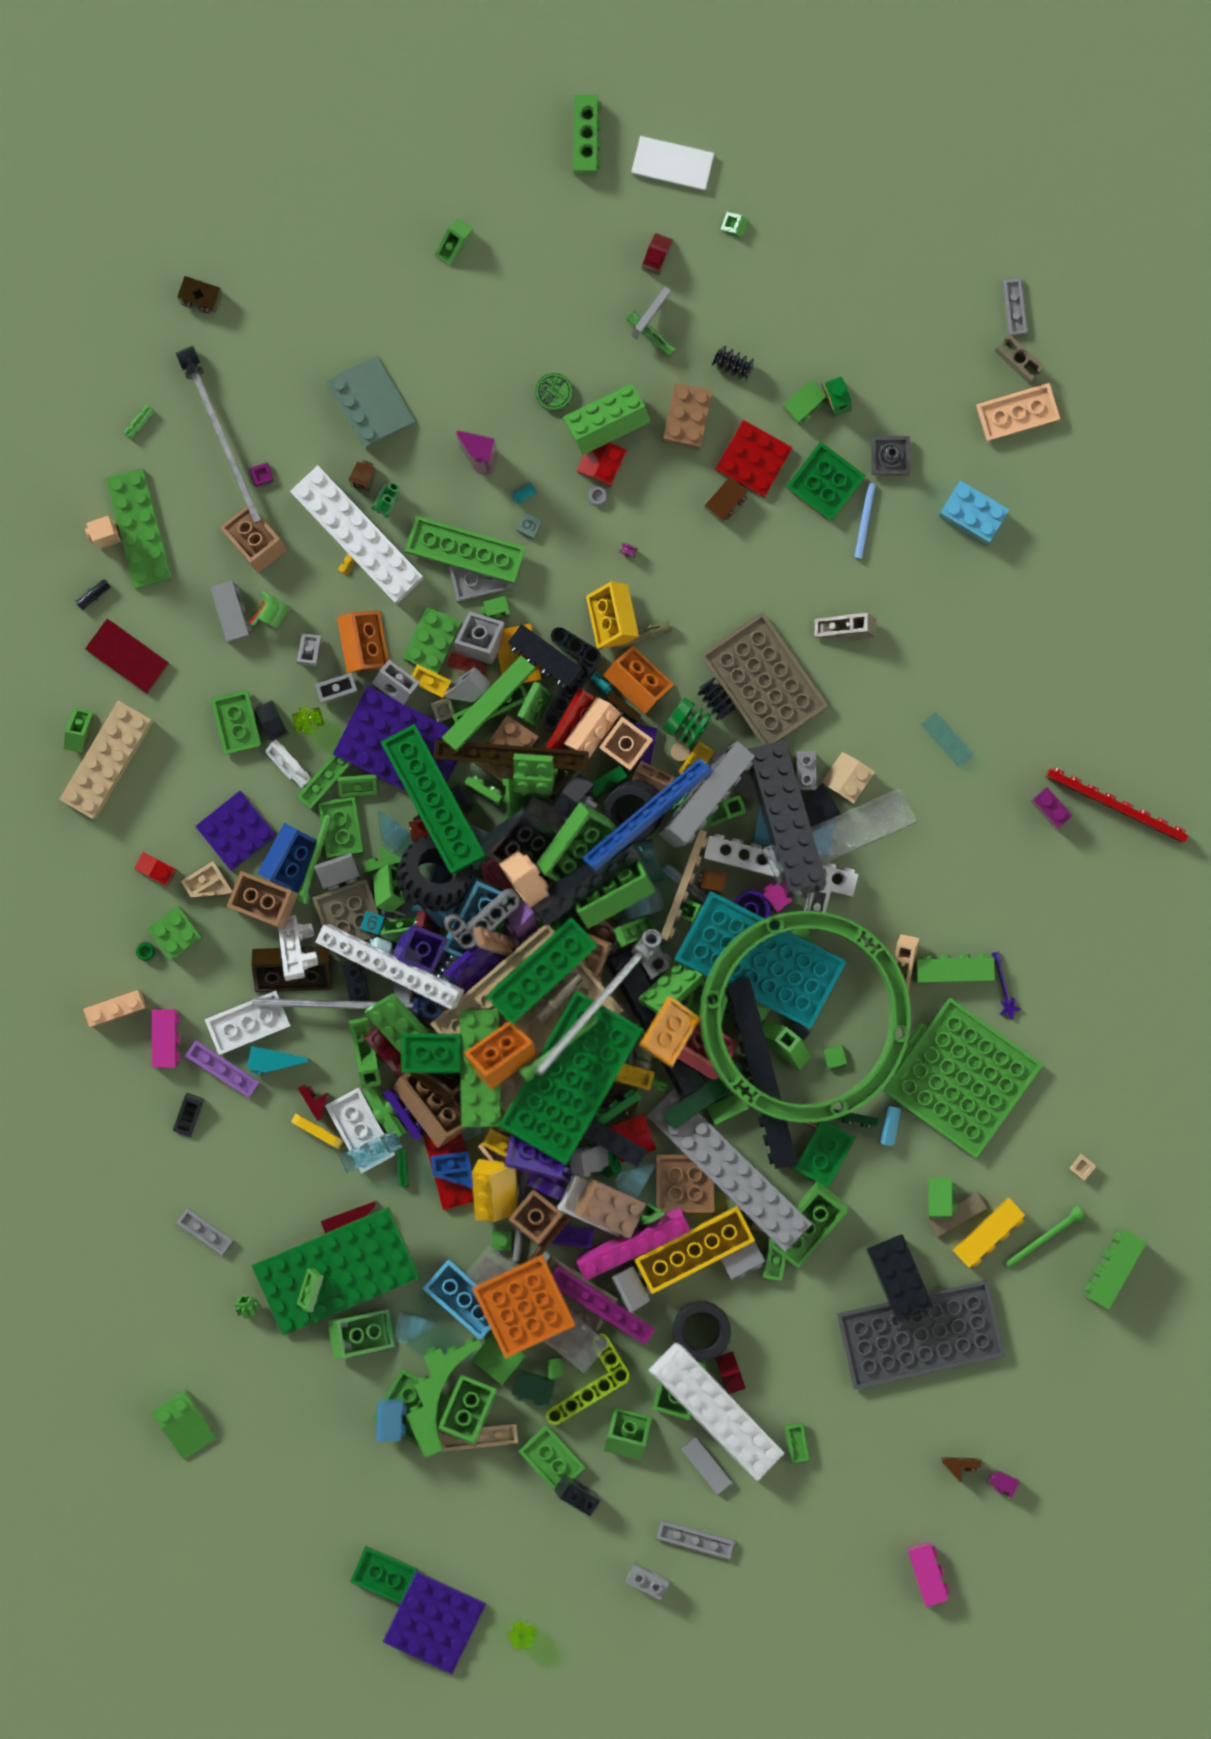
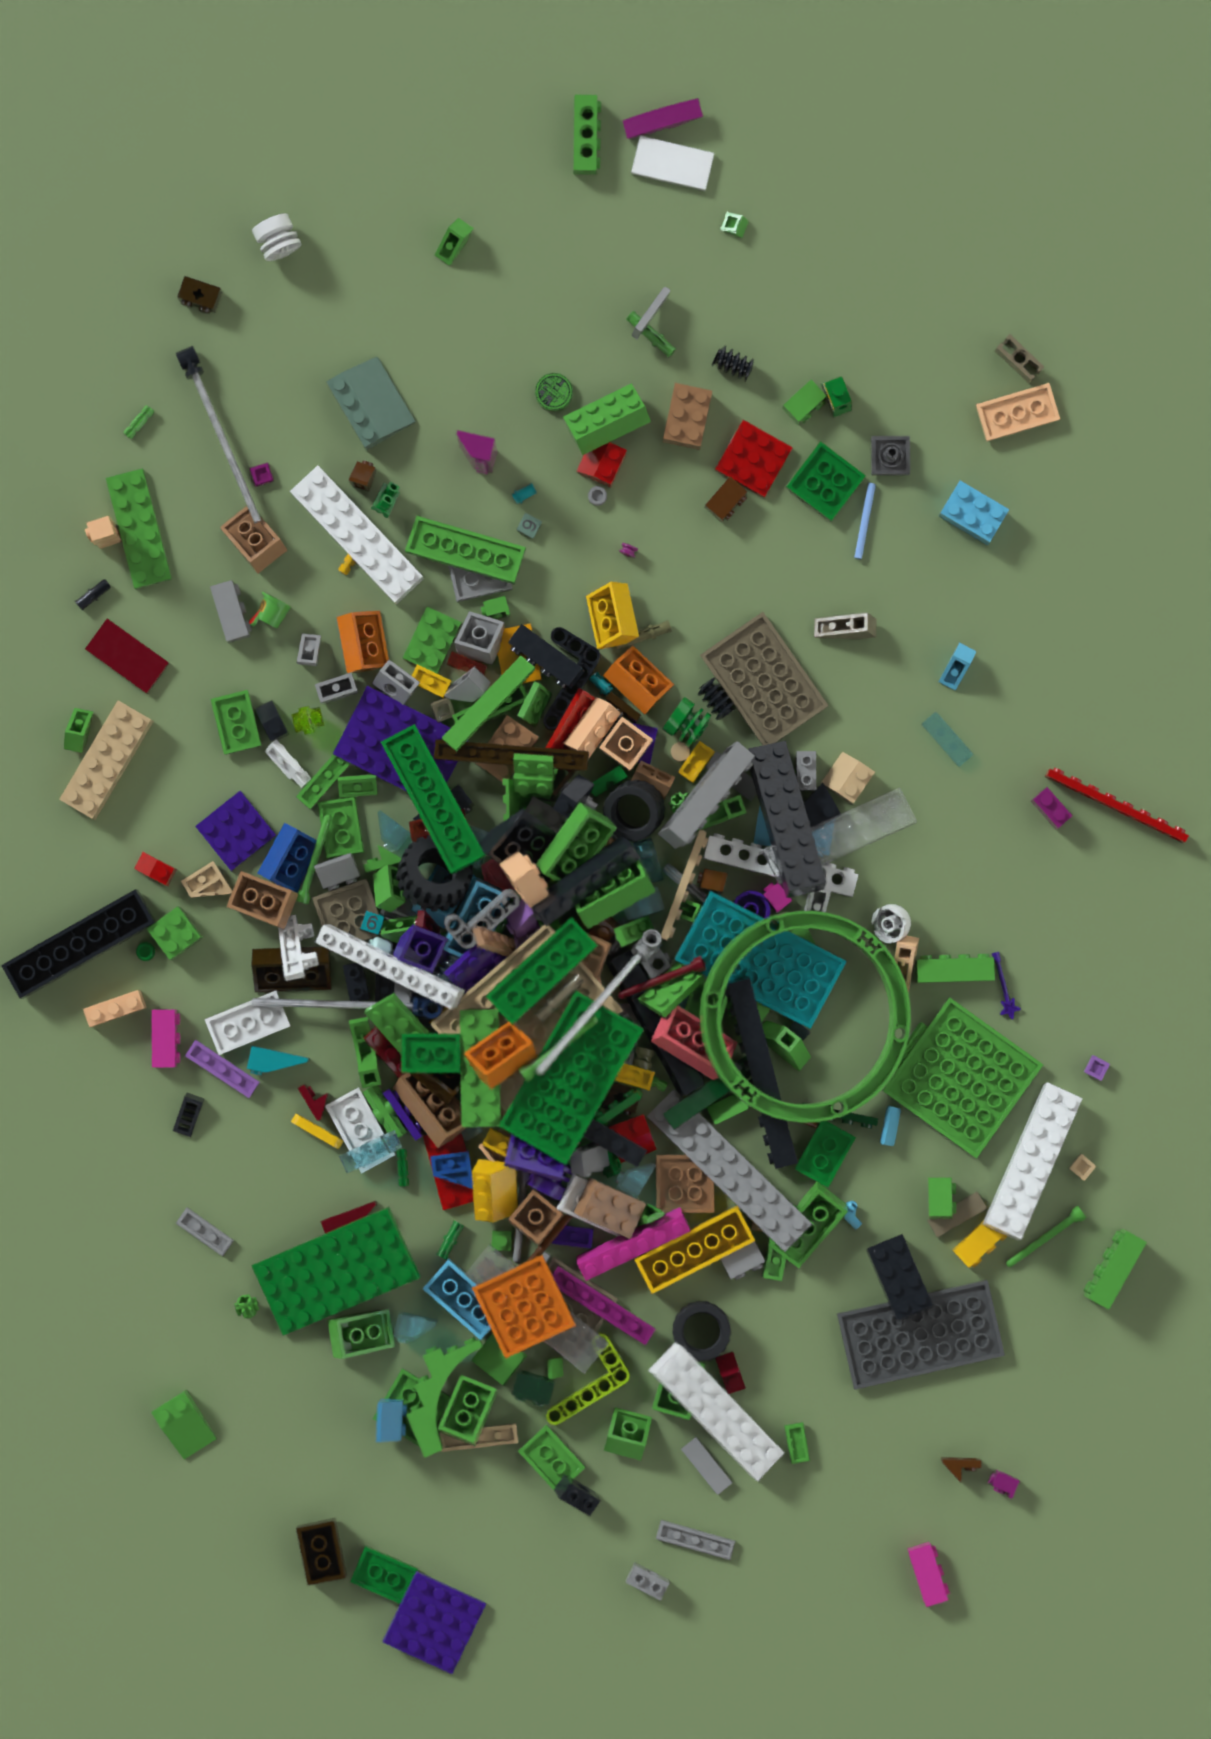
(78, 944): none -> black brick
(276, 236): none -> white wheel
(310, 1289): bright green plate -> none
(321, 1551): none -> dark brown brick
(383, 987): none -> black plate
(450, 1240): none -> green pin
(479, 787): bright green plate -> none
(522, 1641): clear neon green brick -> none
(631, 1288): light grey slope -> none
(647, 814): blue plate -> none
(657, 253): dark red slope -> none
(663, 118): none -> magenta slope
(670, 1031): light orange tile -> none
(696, 965): none -> dark red piece
(835, 1056): bright green tile -> none
(851, 1217): none -> medium azure arm
(891, 923): none -> white cylinder
(957, 666): none -> medium azure slope
(1014, 306): light grey tile -> none
(1032, 1161): none -> white brick
(1096, 1067): none -> medium lavender plate

